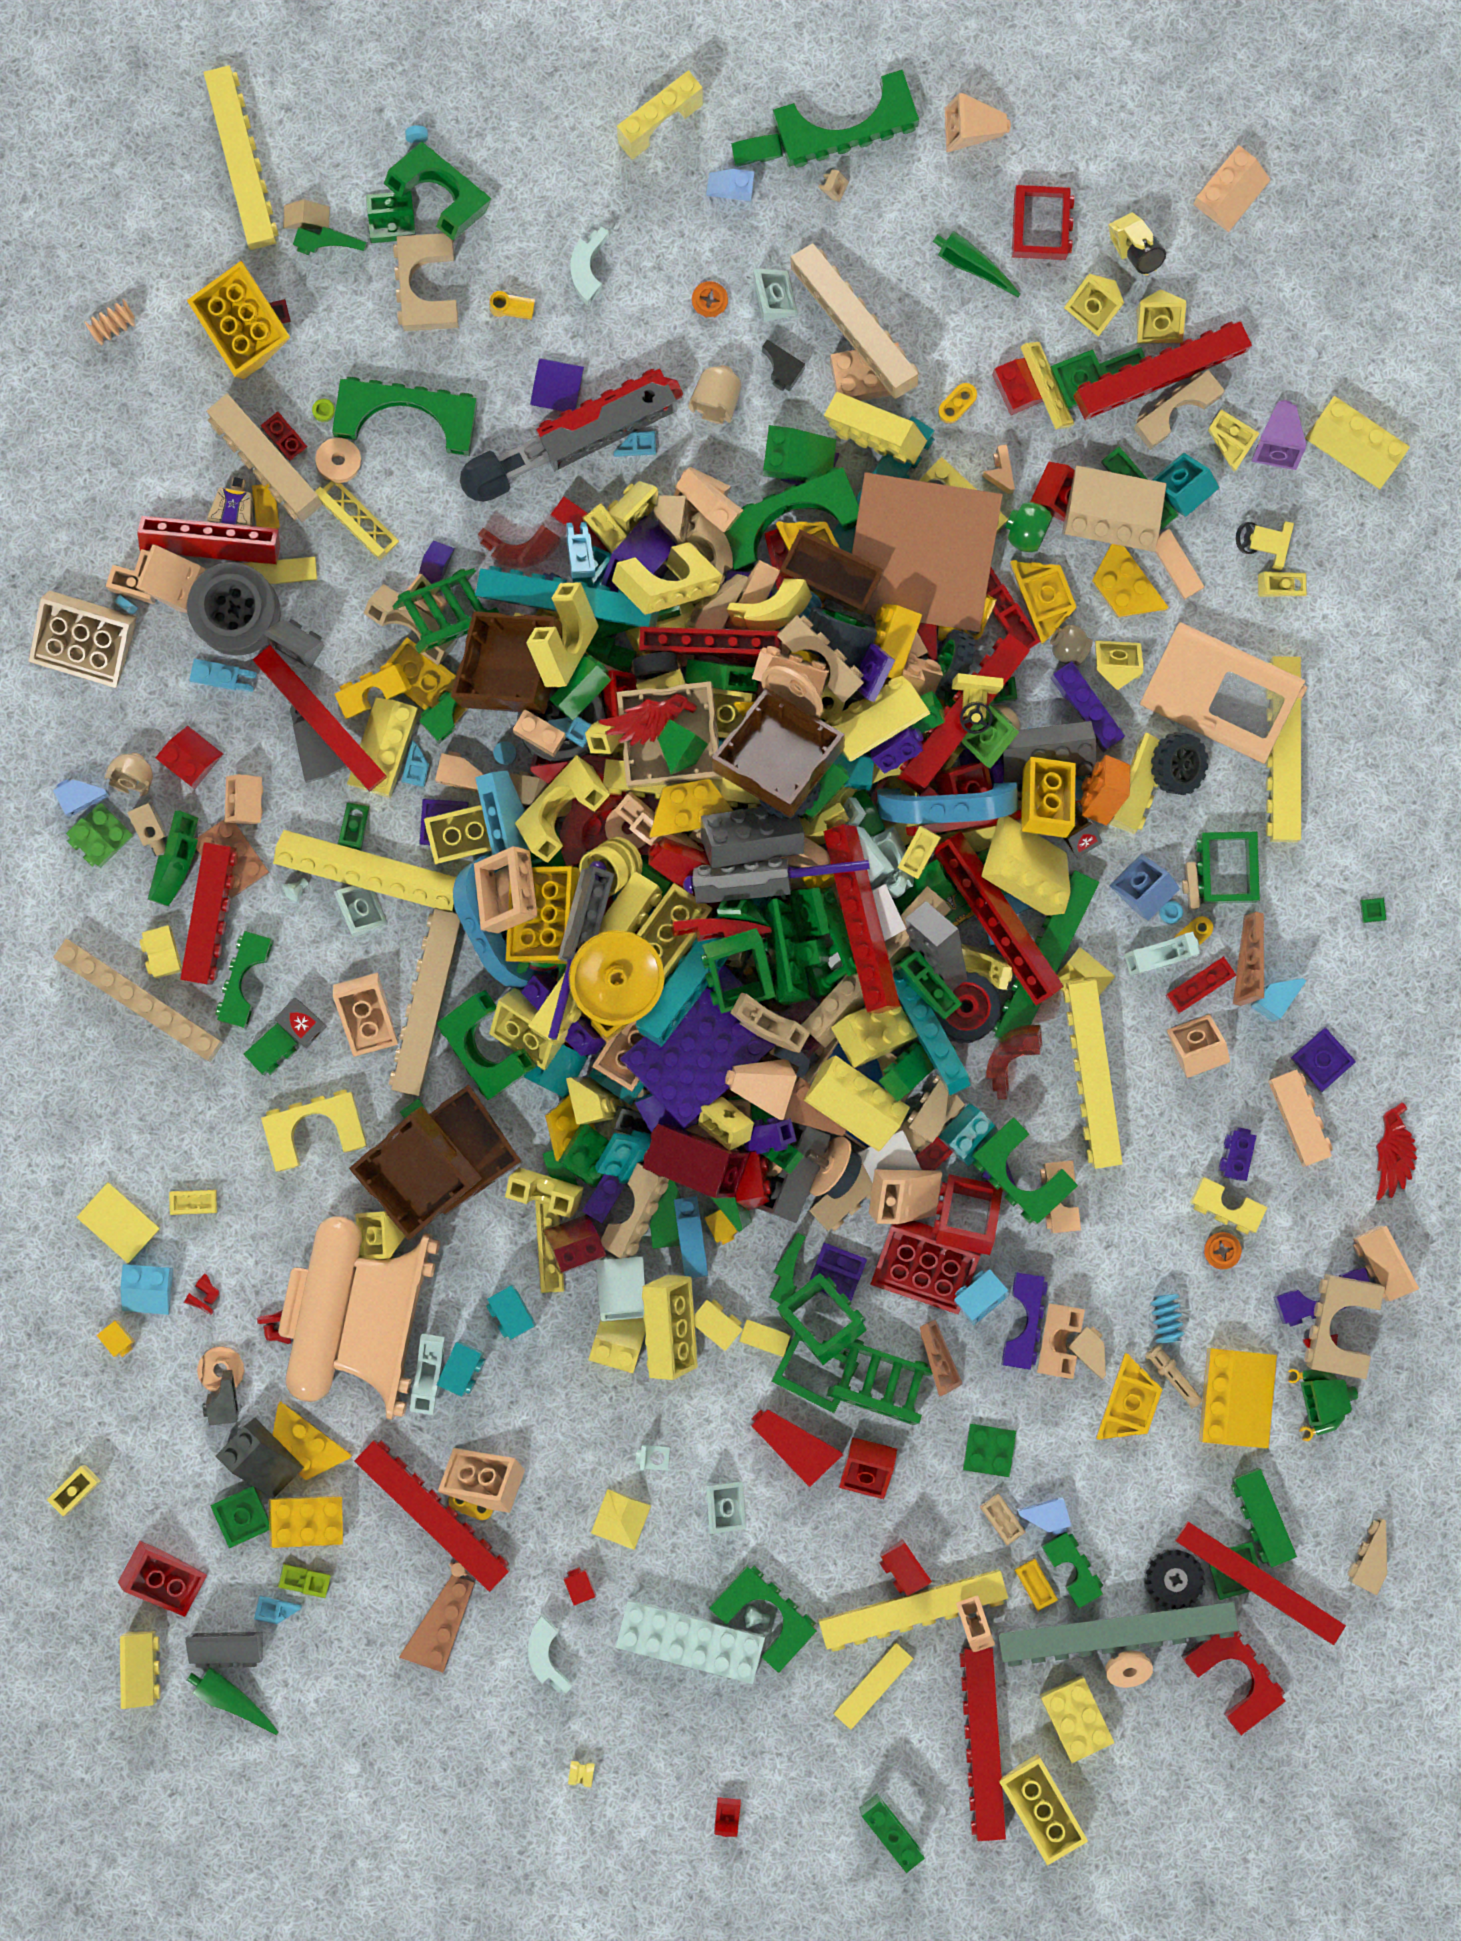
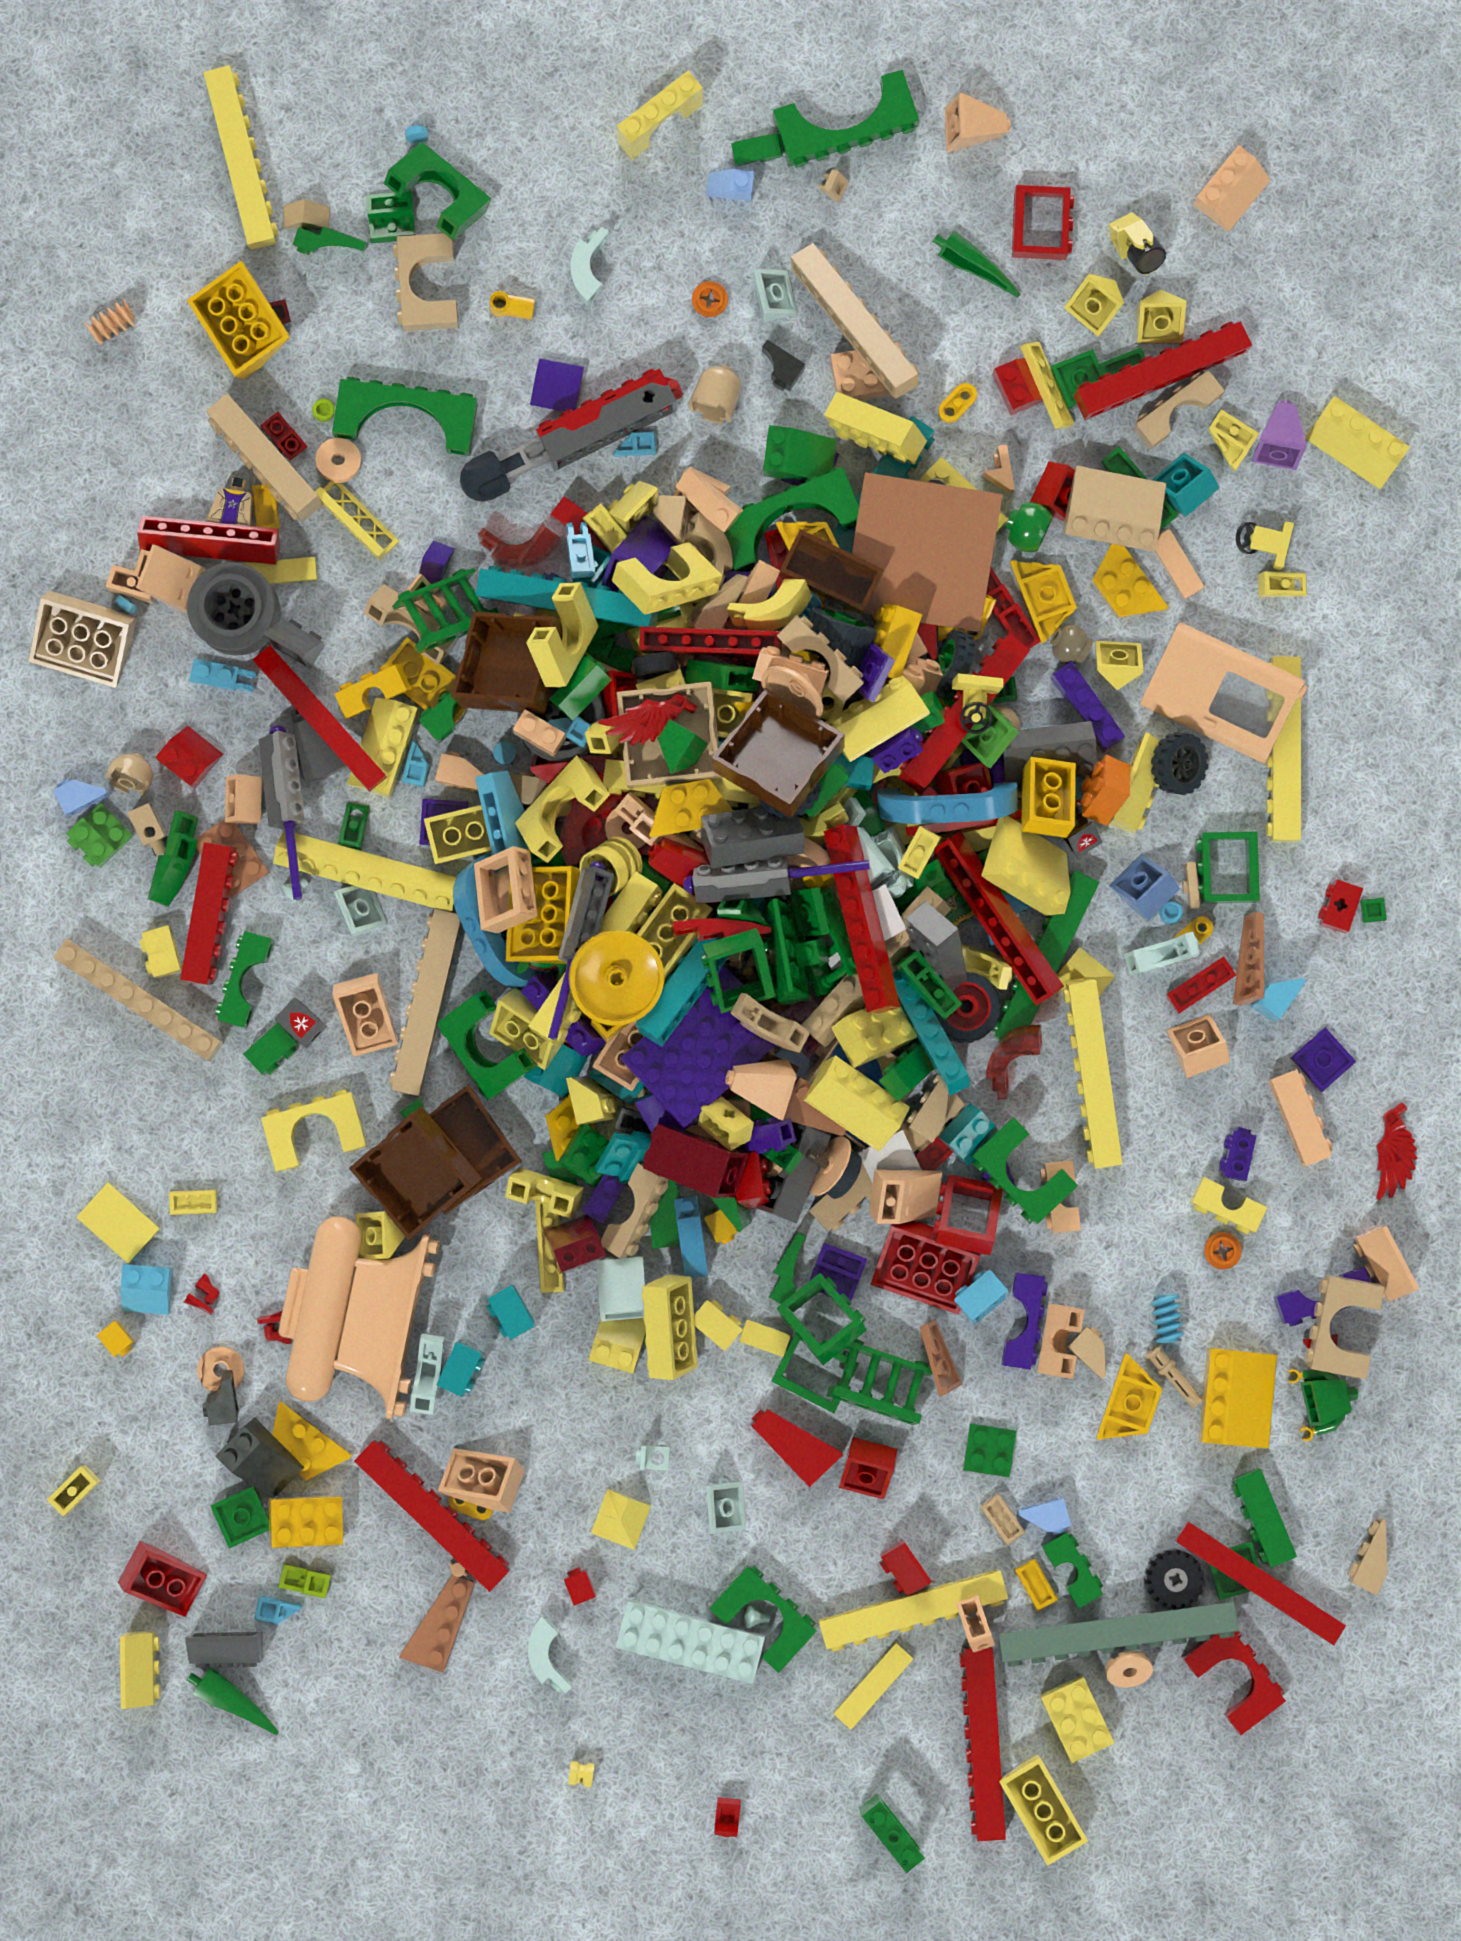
(283, 792): none -> piece
(1349, 897): none -> red brick

